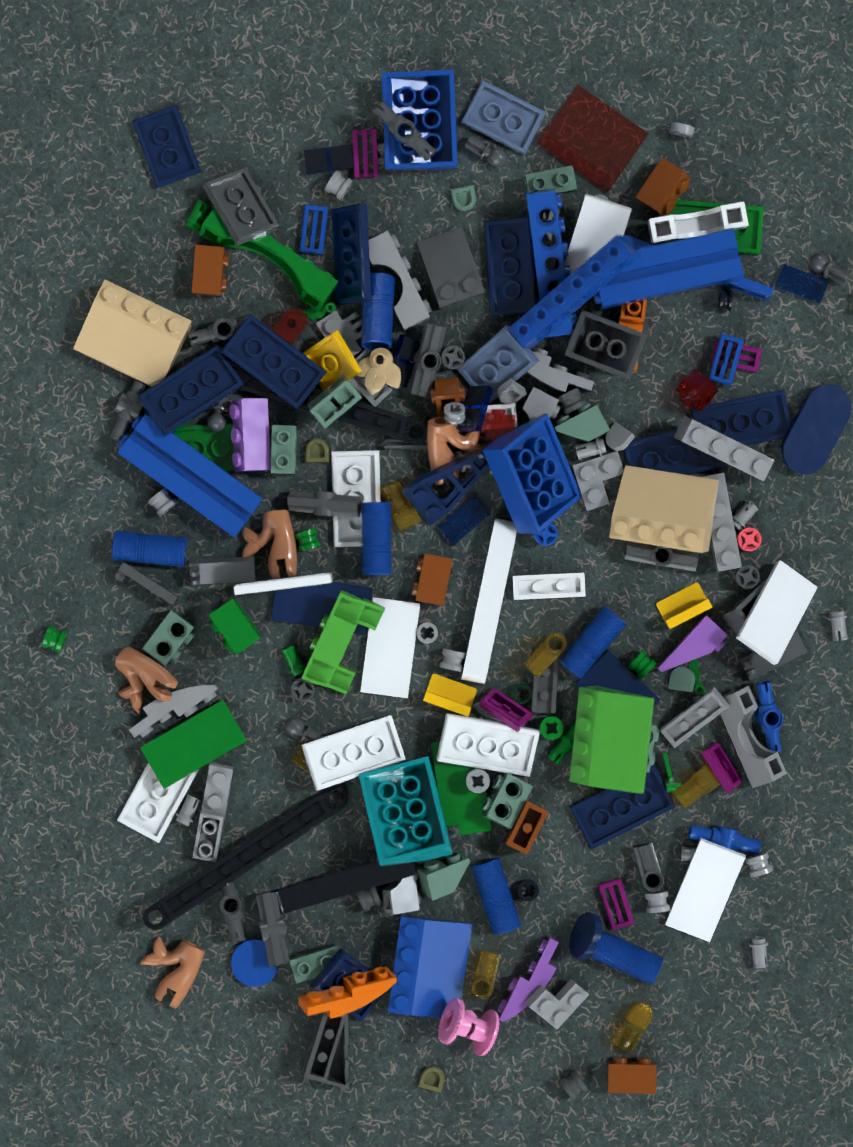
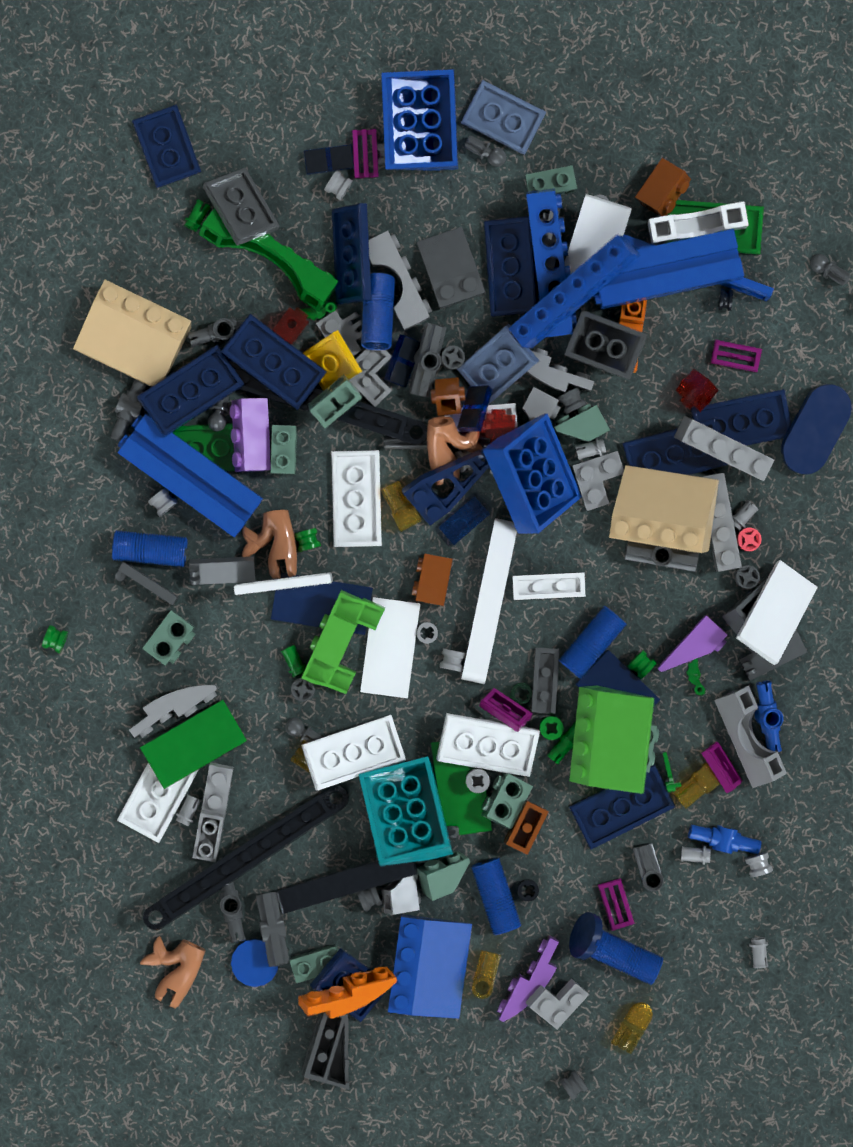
(140, 670): nougat piece -> none
(209, 270): dark orange brick -> none
(234, 626): green brick -> none
(316, 209): blue tile -> none
(317, 451): olive tile -> none
(324, 503): dark grey piece -> none
(376, 538): blue piece -> none
(378, 374): tan plate -> none
(413, 140): dark grey pin -> none
(432, 1079): olive tile -> none
(450, 694): yellow panel -> none
(454, 413): light grey bush -> none
(464, 198): sand green tile -> none
(465, 1023): bright pink hose -> none
(510, 392): light grey tile -> none
(544, 655): clear yellow piece -> none
(547, 535): blue wheel -> none
(593, 138): clear red piece -> none
(618, 437): light grey tile -> none
(631, 1076): dark orange brick -> none
(657, 901): light grey wheel -> none
(681, 130): light grey tile -> none
(682, 679): sand green tile -> none
(683, 605): yellow panel -> none
(694, 717): light grey tile -> none
(705, 889): white tile -> none
(720, 379): blue tile -> none
(801, 283): clear blue tile -> none
(838, 624): light grey pin -> none

